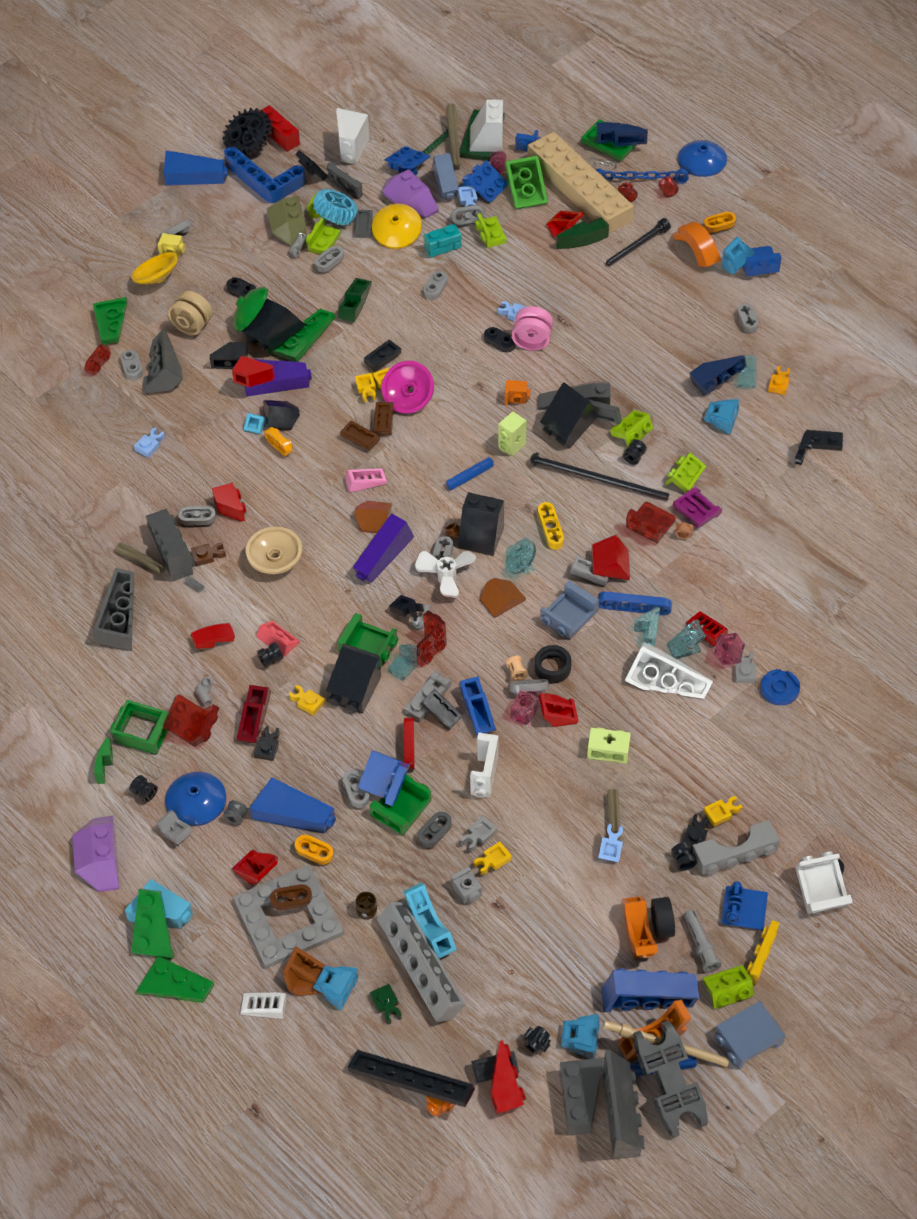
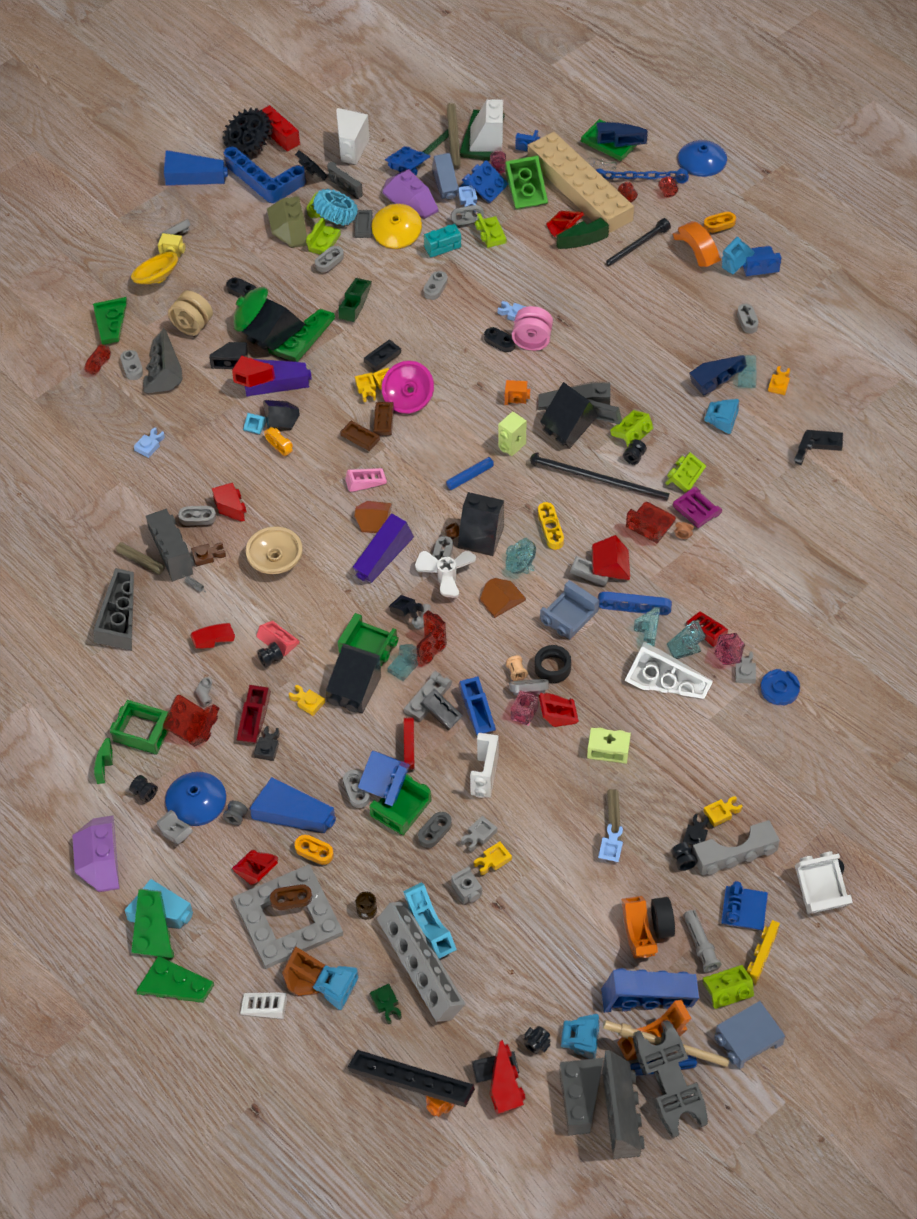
(297, 245): light grey arm -> none

